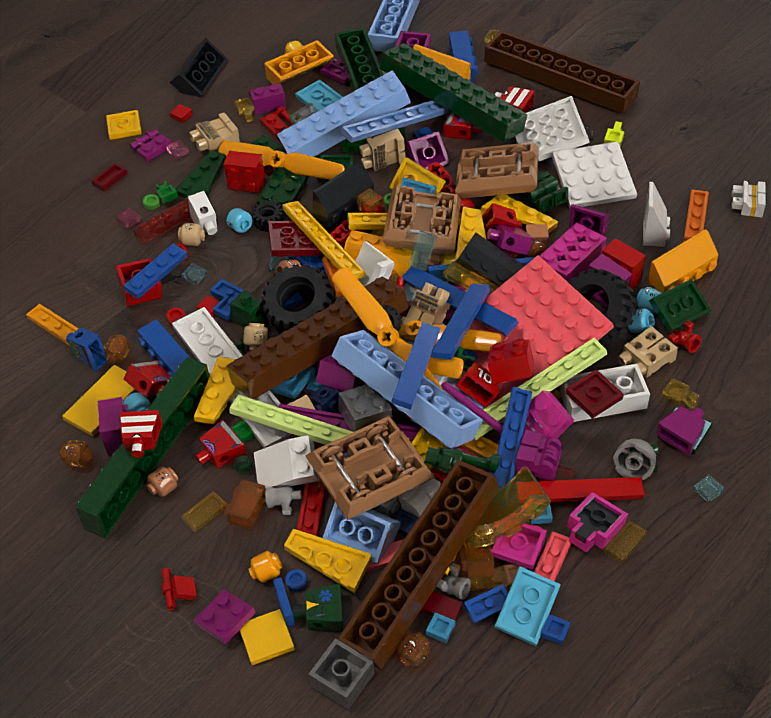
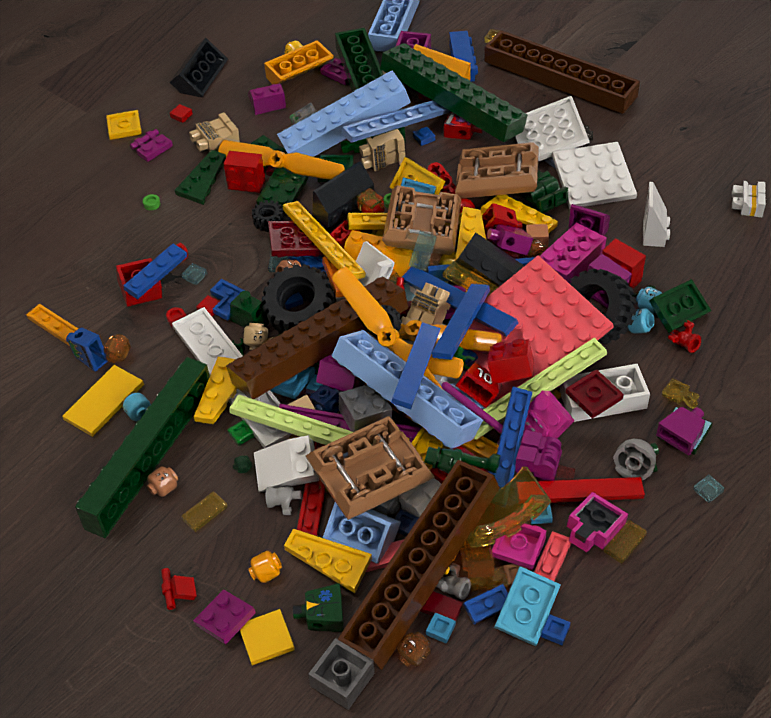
(75, 453): clear orange head -> none
(109, 177): dark red tile -> none
(109, 423): magenta brick -> none
(128, 217): clear pink tile -> none
(140, 430): red torso -> none
(147, 377): red torso -> none
(161, 346): blue brick -> none
(163, 222): clear red fence -> none
(166, 192): green plate -> none
(177, 149): clear pink tile -> none
(191, 234): tan head -> none
(205, 218): white torso -> none
(220, 446): red torso -> none
(239, 220): medium azure head -> none
(245, 107): clear yellow plate -> none
(246, 504): clear orange brick -> none
(273, 122): red plate -> none
(283, 602): blue tile -> none
(296, 580): blue tile -> none
(318, 94): medium azure tile -> none
(427, 150): magenta slope -> none
(518, 98): red torso -> none
(614, 134): neon yellow plate -> none
(647, 352): tan hips -> none
(684, 263): light orange slope -> none
(696, 213): orange tile -> none

